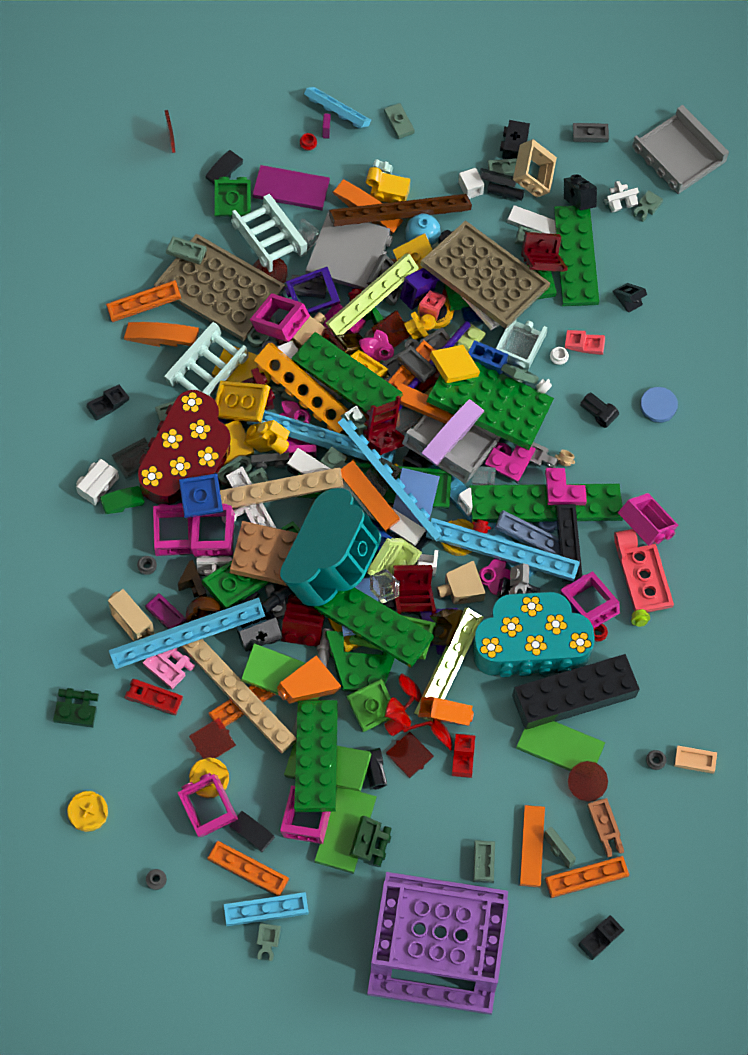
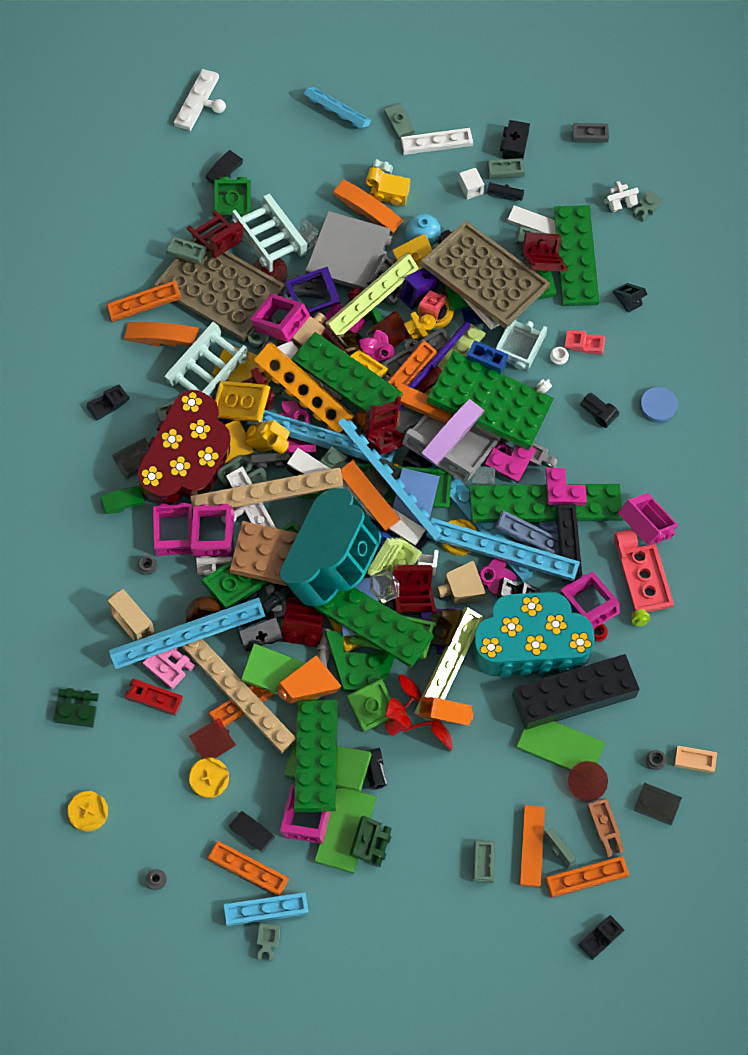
(97, 481): white brick -> none
(165, 612): magenta tile -> none
(170, 131): clear red piece -> none
(190, 788): dark pink window -> none
(191, 579): dark brown slope -> none
(198, 99): none -> white plate
(201, 495): blue plate -> none
(221, 238): none -> dark red plate
(291, 187): magenta tile -> none
(308, 141): red plate -> none
(326, 125): magenta tile -> none
(357, 418): sand green plate -> none
(399, 210): reddish brown plate -> none
(409, 754): clear red piece -> none
(416, 364): dark grey tile -> none
(436, 141): none -> white tile
(436, 904): medium lavender plate -> none
(454, 364): yellow tile -> none
(463, 755): red slope -> none
(465, 501): white slope -> none
(481, 526): red plate -> none
(497, 177): black tile -> none
(518, 578): light grey plate -> none
(519, 374): sand green plate -> none
(531, 151): tan window -> none
(565, 458): tan plate -> none
(580, 192): black brick -> none
(657, 804): none -> clear smoke plate
(681, 150): light grey panel -> none

